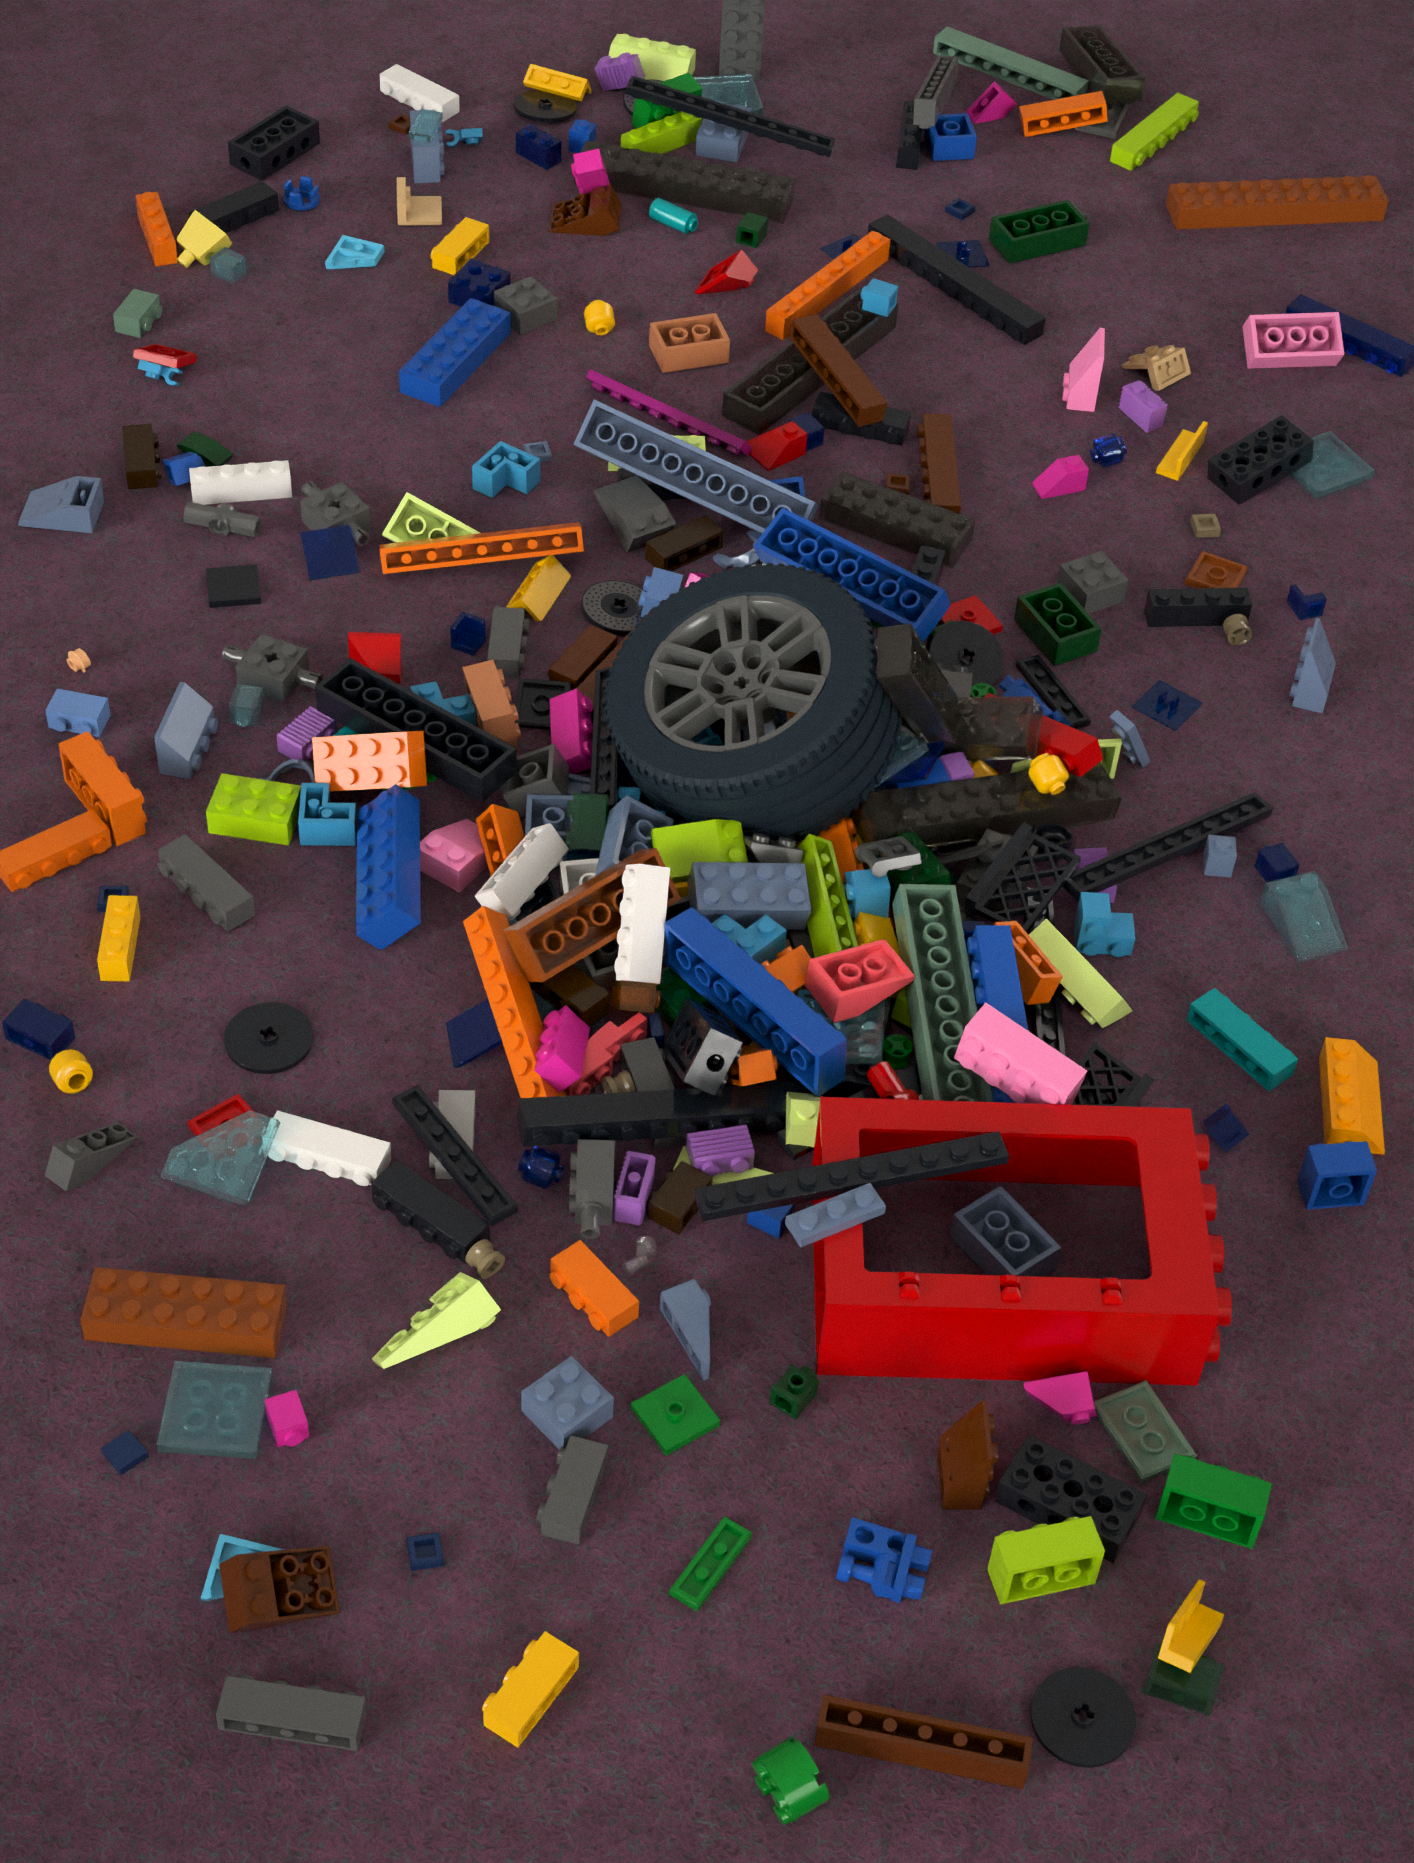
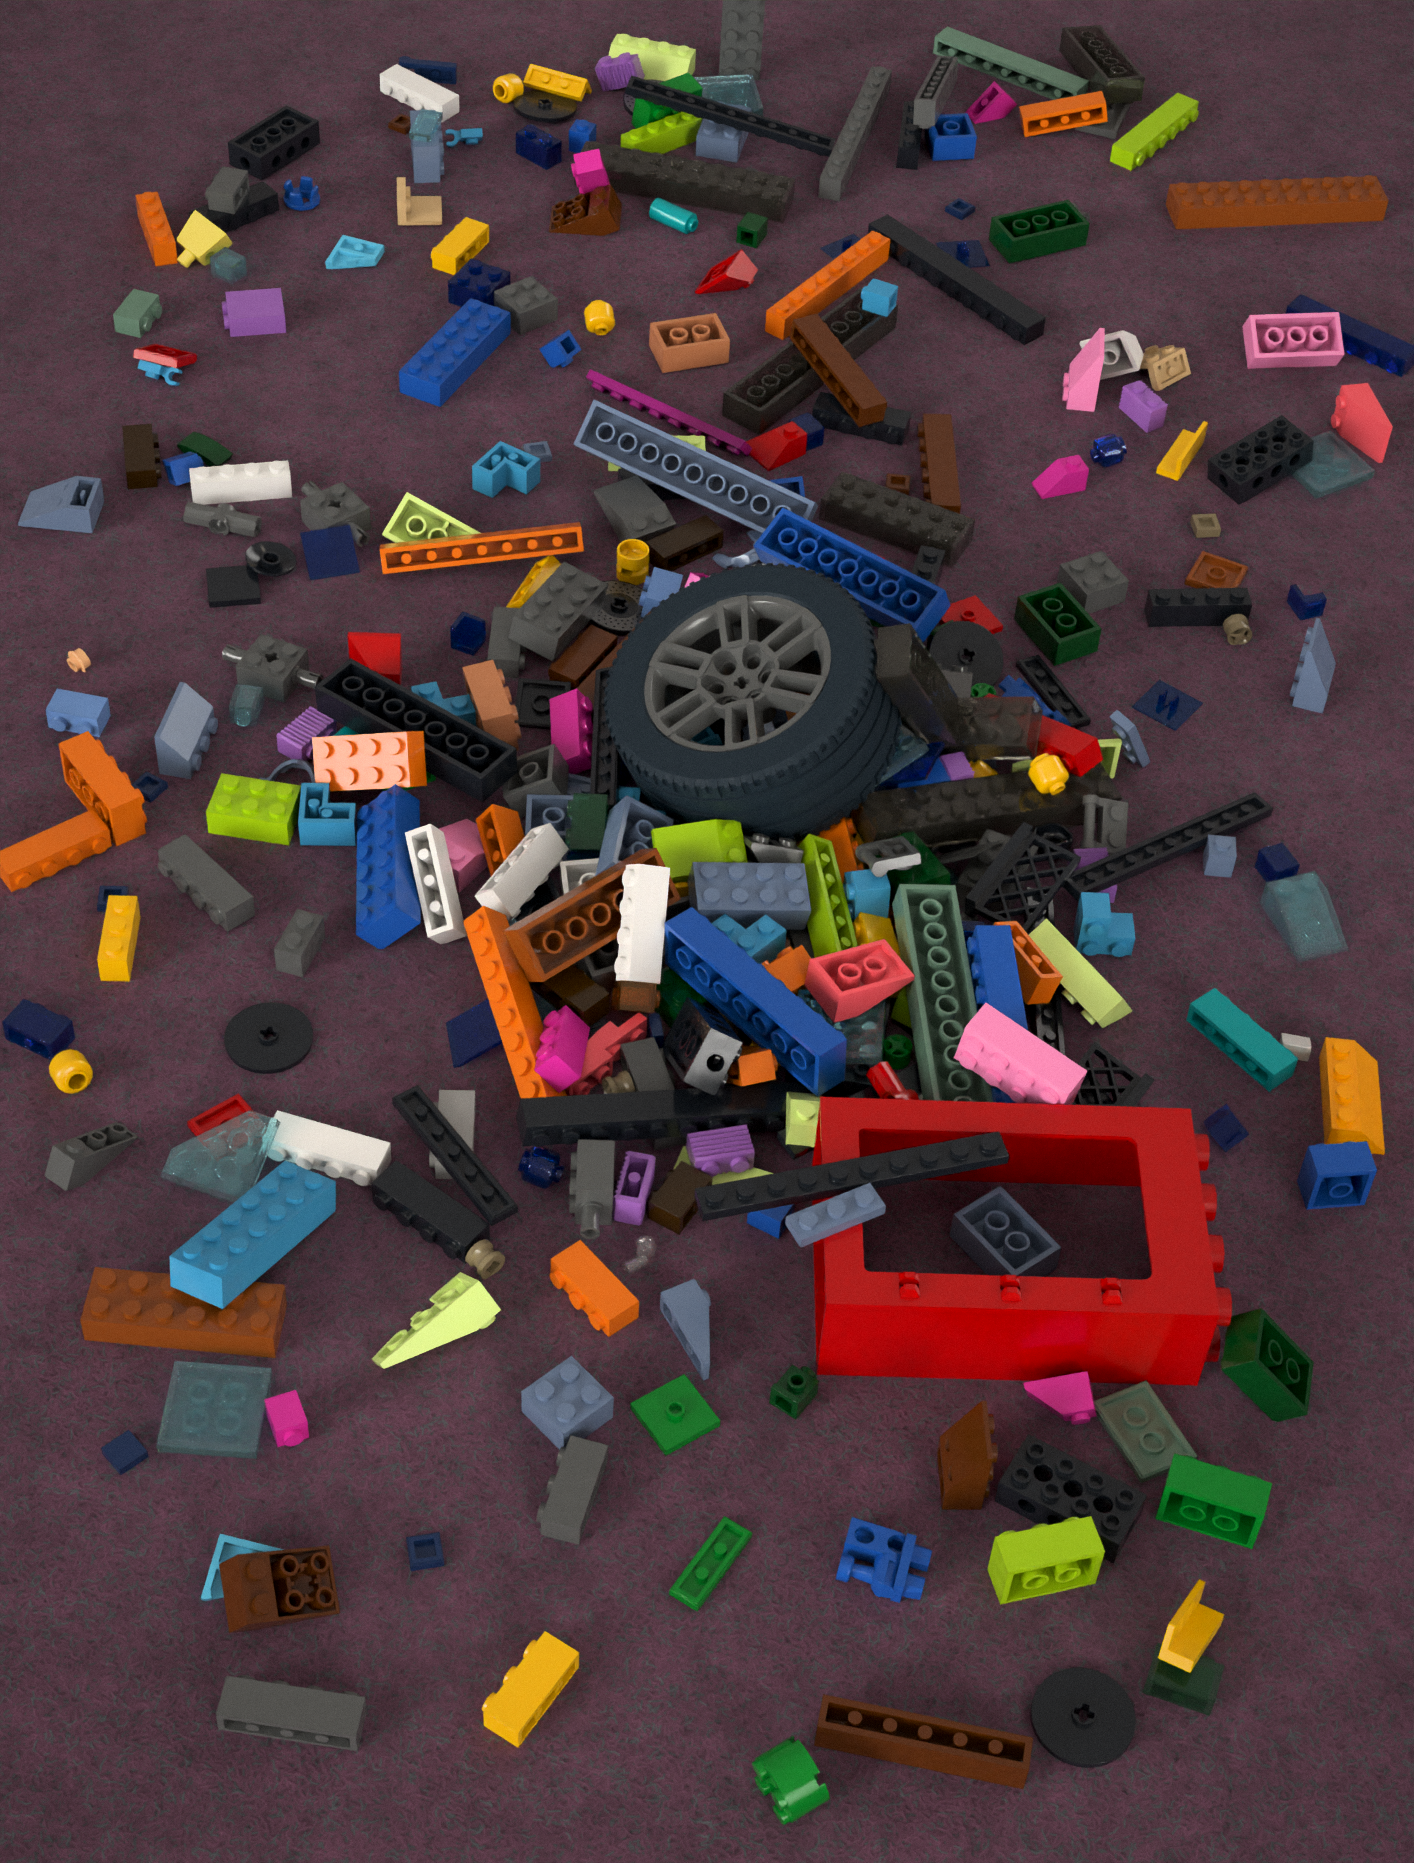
(150, 786): none -> dark blue tile
(227, 190): none -> dark grey brick
(252, 1234): none -> dark azure brick
(254, 312): none -> medium lavender brick
(270, 558): none -> black dish
(299, 942): none -> dark grey brick
(432, 70): none -> dark blue plate
(435, 884): none -> white brick
(507, 88): none -> yellow head
(558, 611): none -> dark grey brick
(560, 350): none -> blue brick
(632, 561): none -> yellow wheel
(855, 134): none -> dark grey brick
(1111, 823): none -> dark grey plate
(1121, 354): none -> white slope
(1267, 1365): none -> dark green brick
(1298, 1045): none -> white slope
(1362, 420): none -> coral slope

